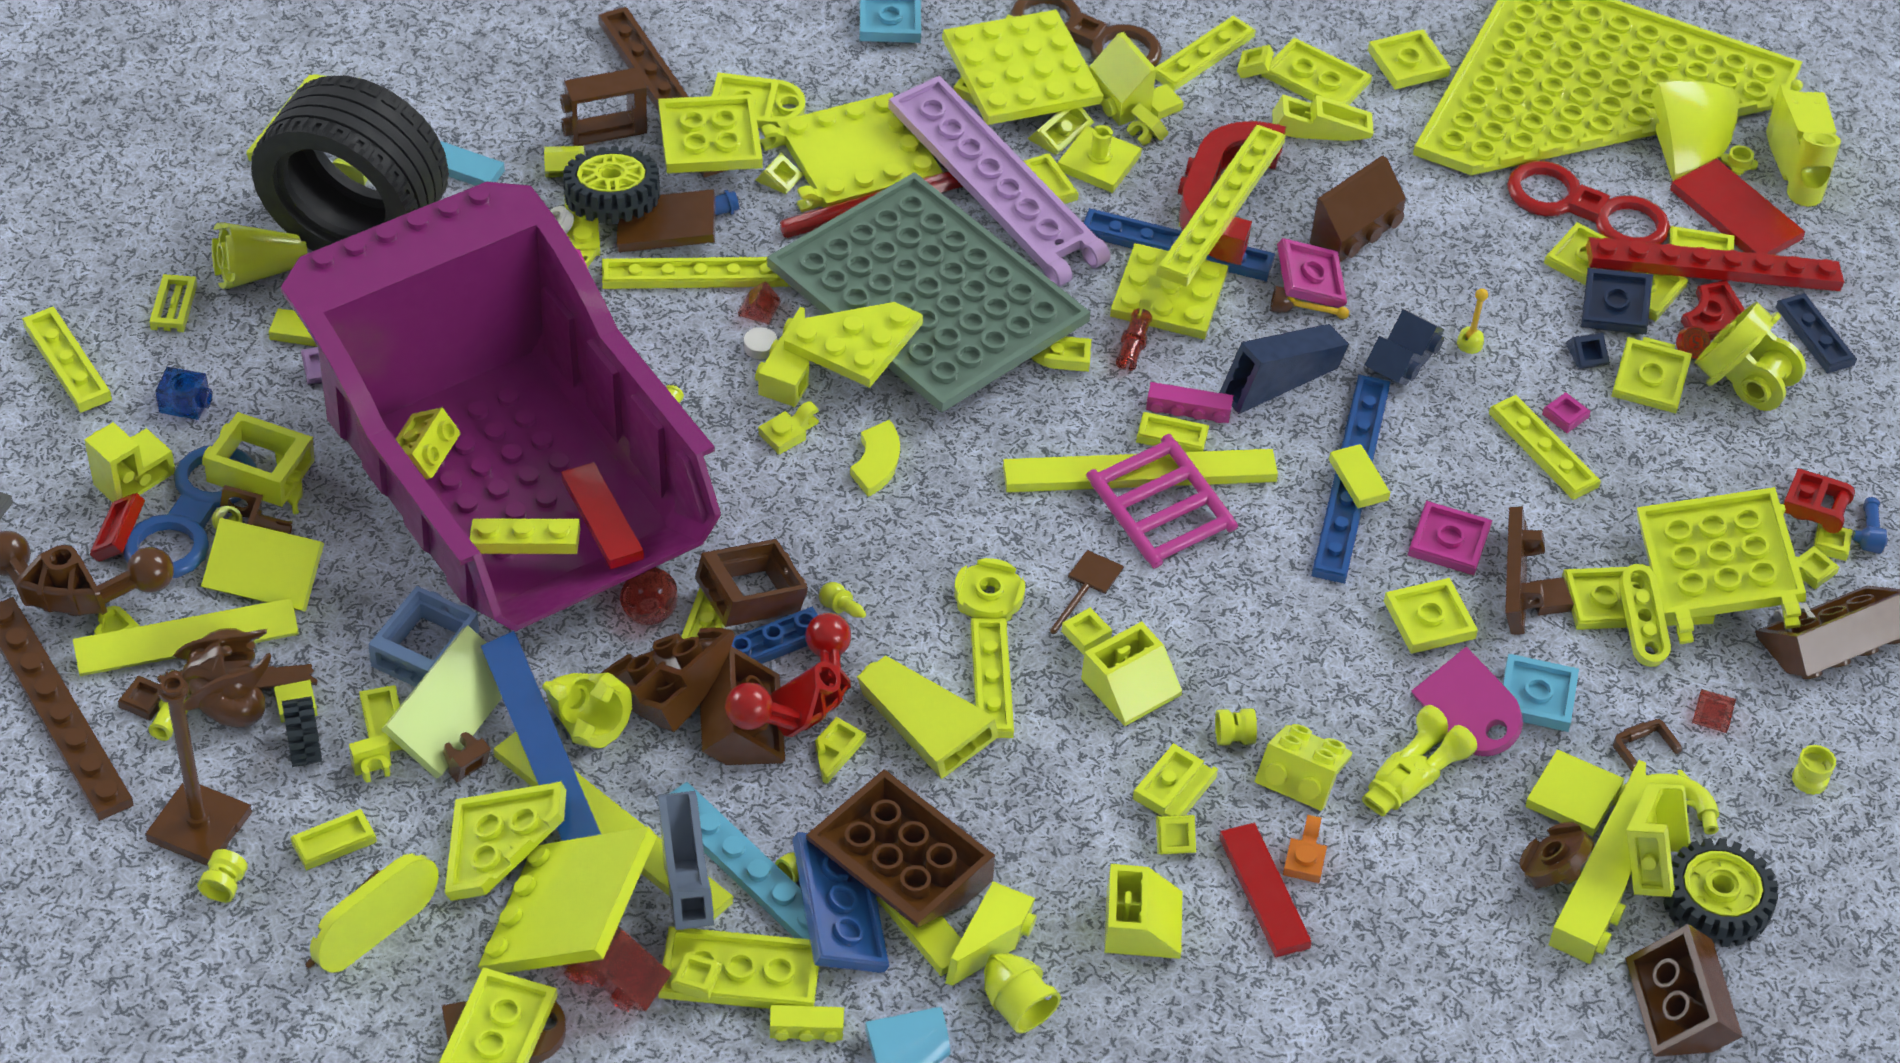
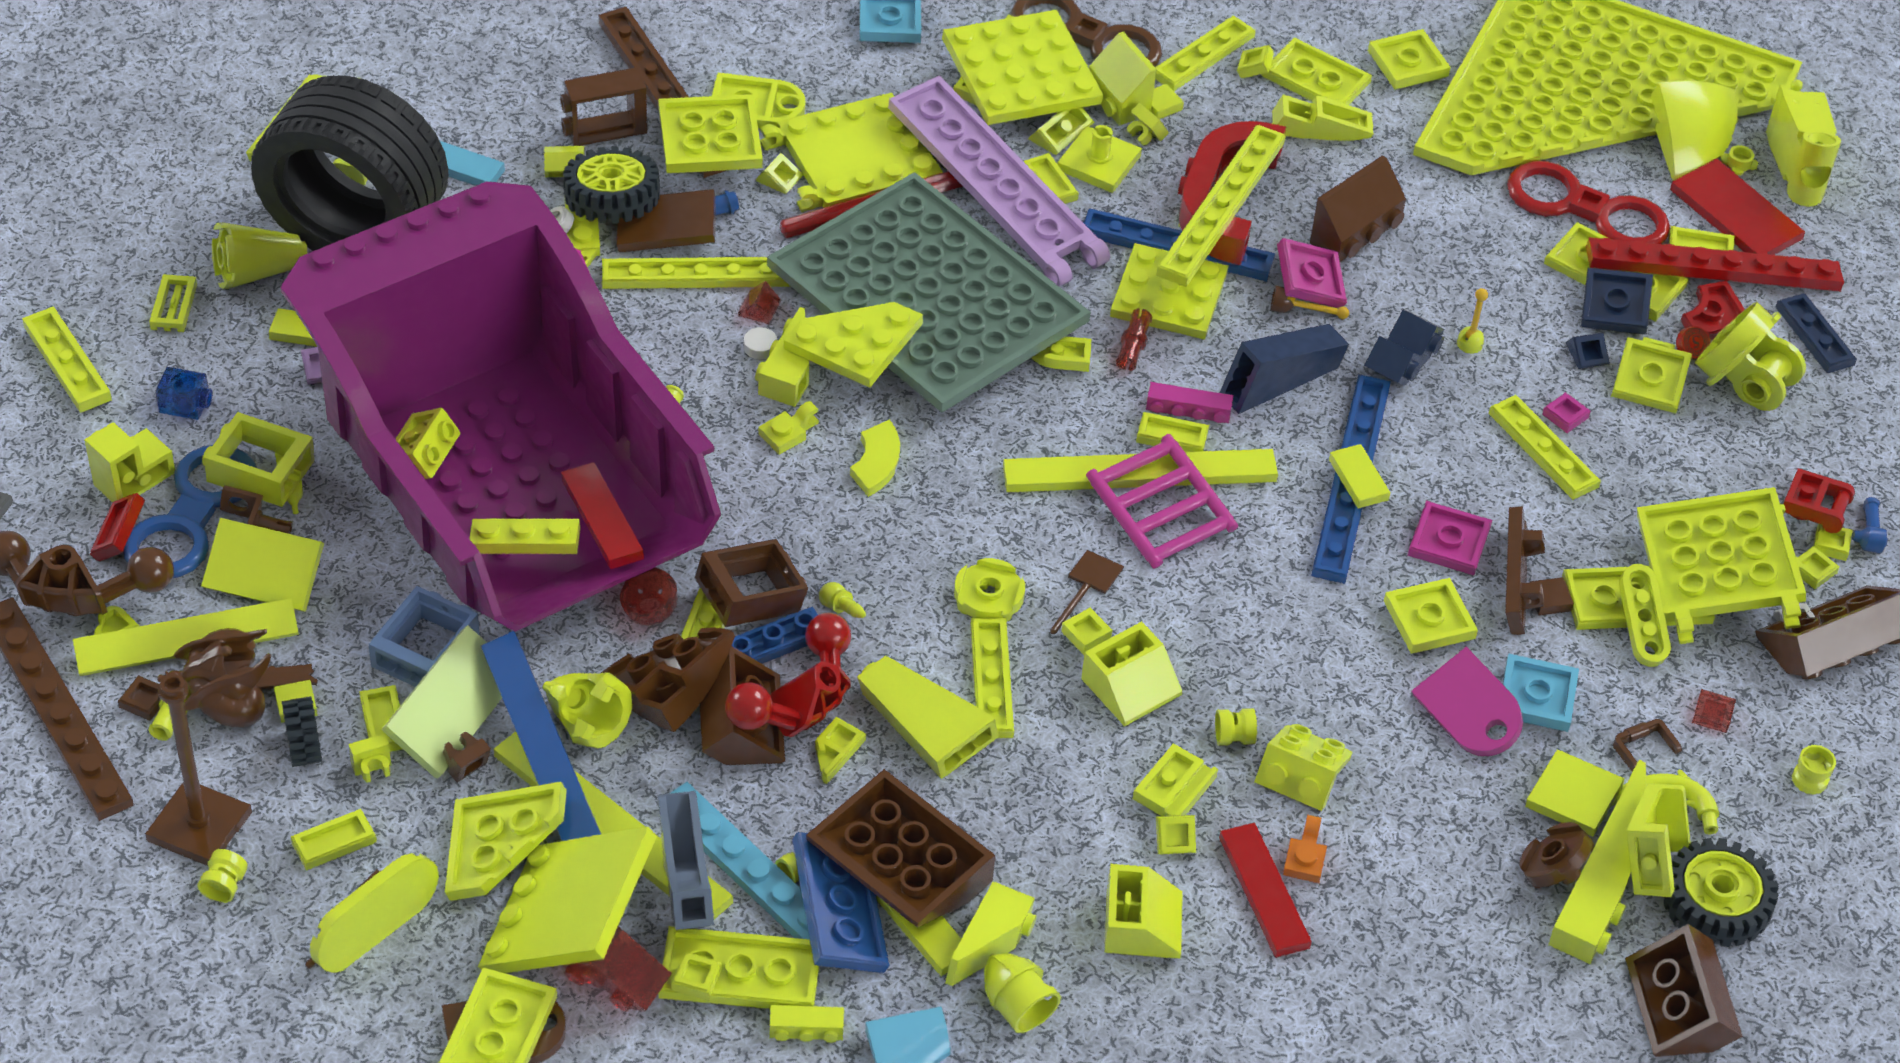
(222, 511): neon yellow hinge -> none
(1408, 770): neon yellow piece -> none

